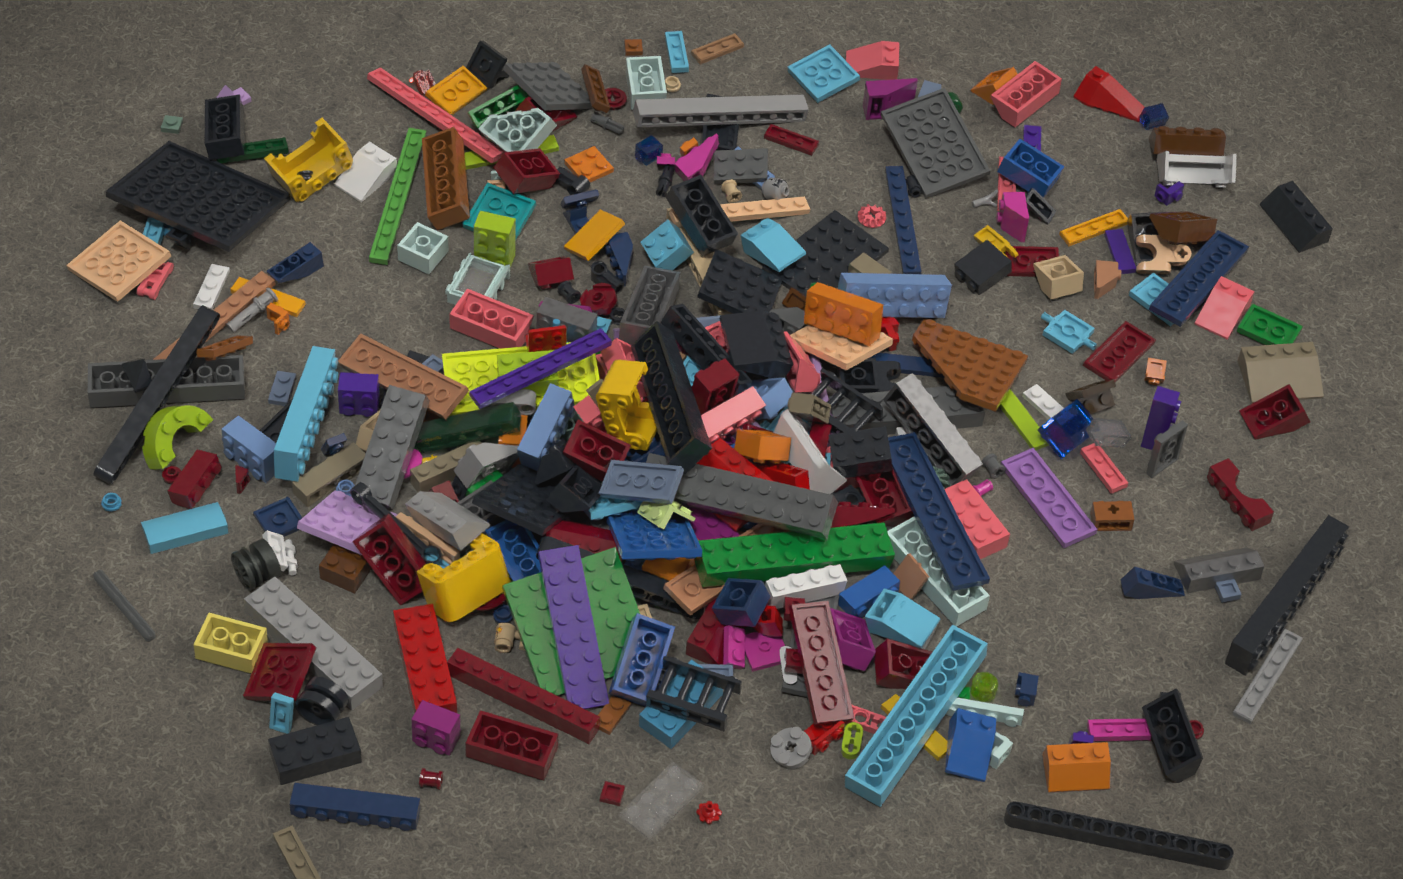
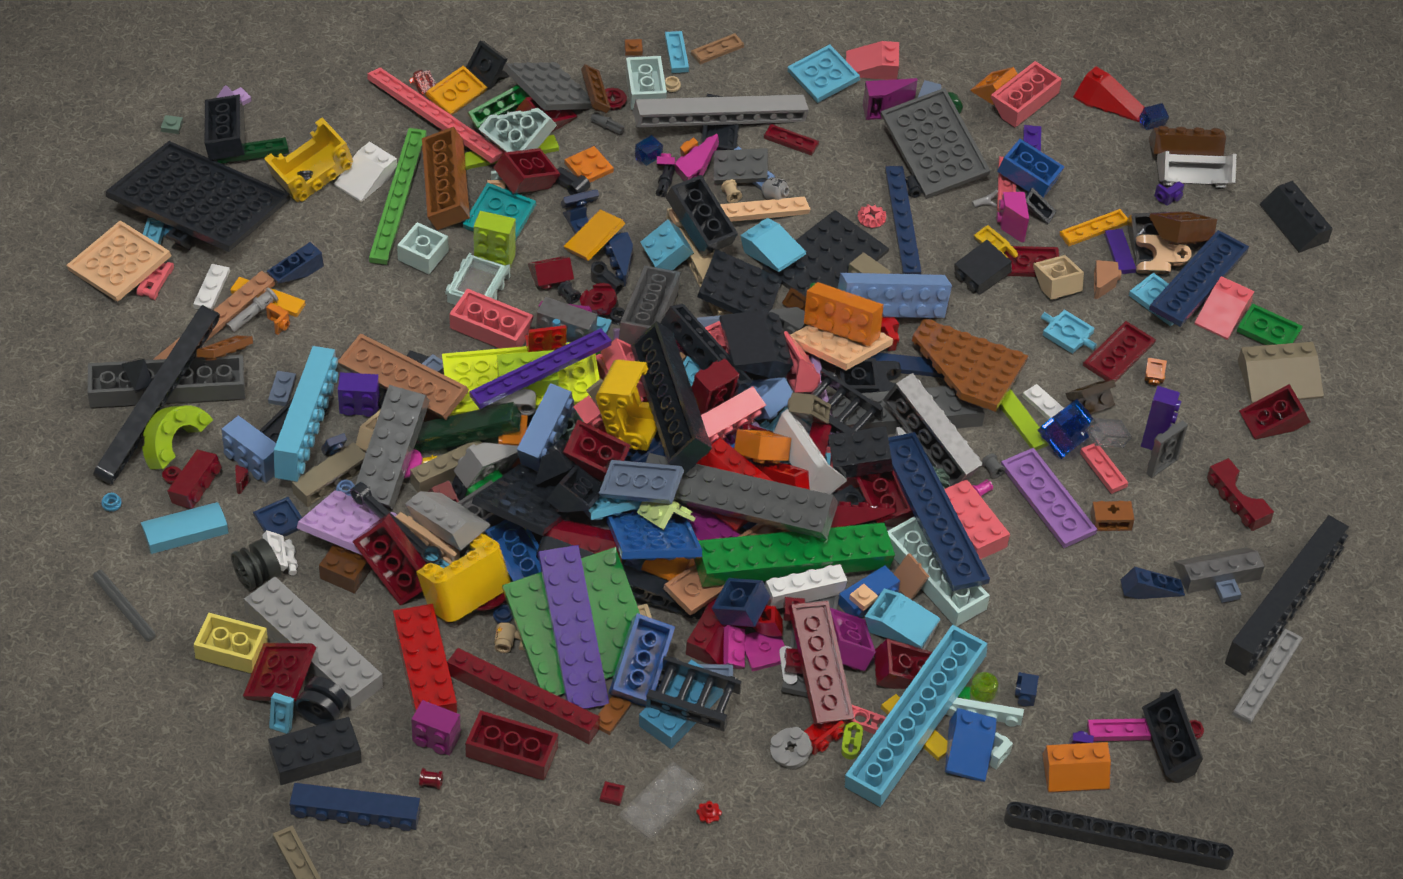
(863, 597): none -> light nougat plate

